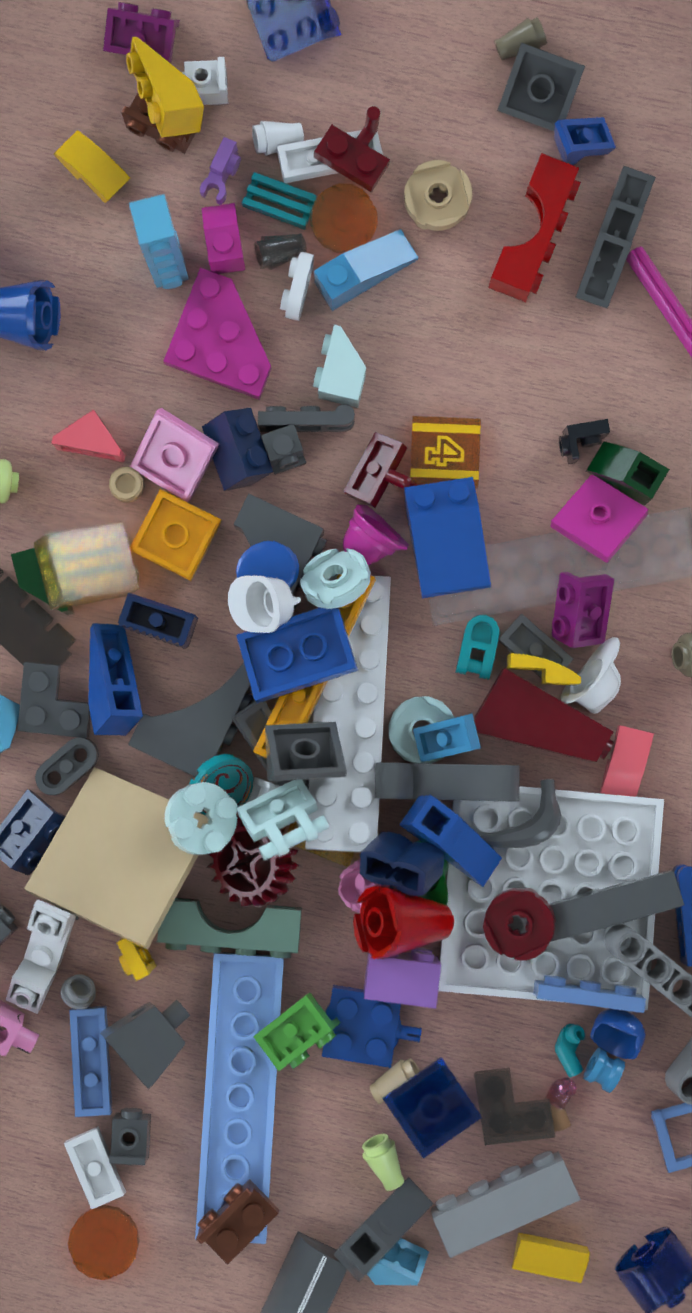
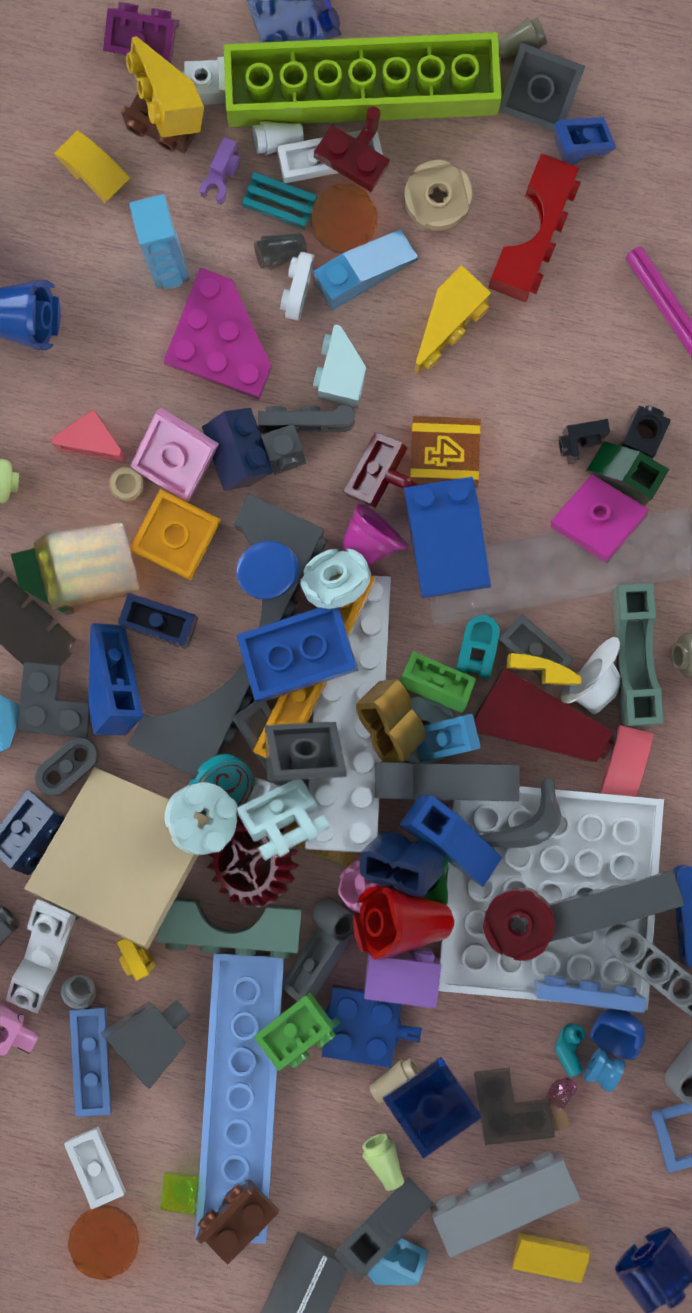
(130, 1152): dark grey brick -> none
(180, 1193): none -> clear neon green plate
(223, 238): dark pink slope -> none
(260, 603): white piece -> none
(322, 950): none -> dark grey plate
(347, 76): none -> lime brick
(390, 721): none -> pearl gold brick
(437, 682): none -> bright green bracket
(454, 306): none -> yellow slope
(582, 609): magenta bracket -> none
(615, 237): dark grey slope -> none
(634, 625): none -> sand green arch
(655, 420): none -> black brick

